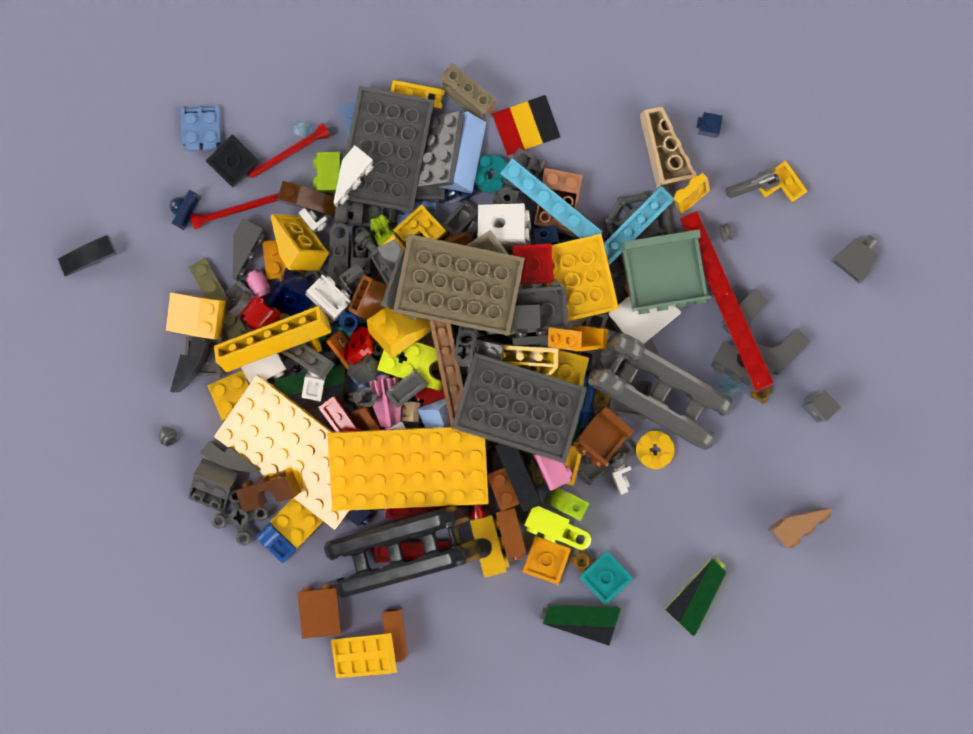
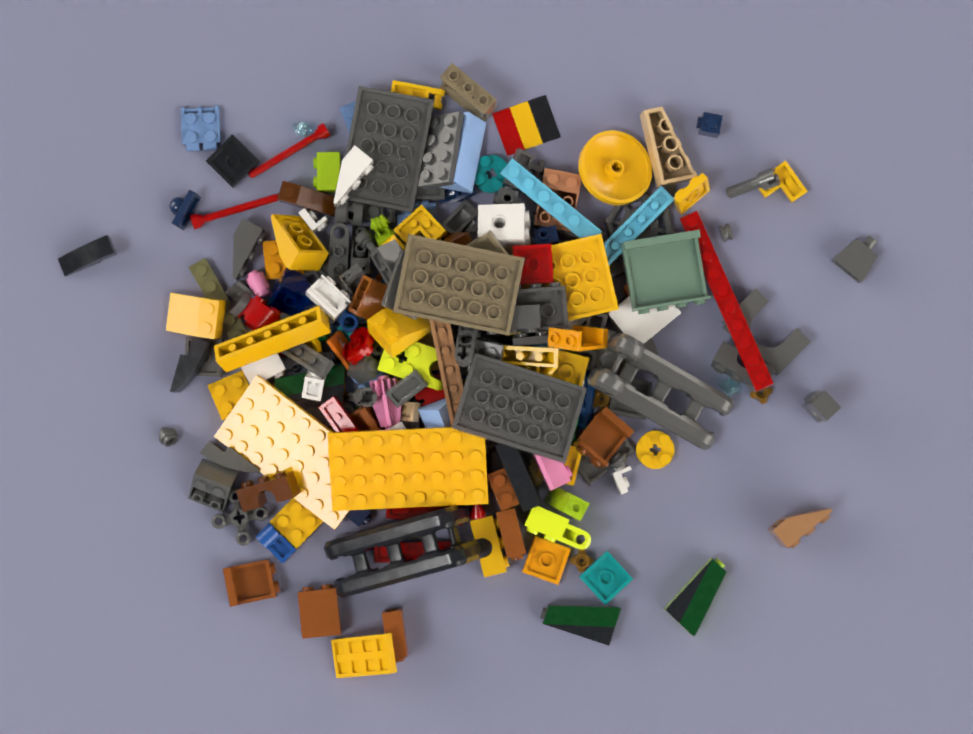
(251, 582): none -> dark orange panel
(615, 167): none -> yellow dish

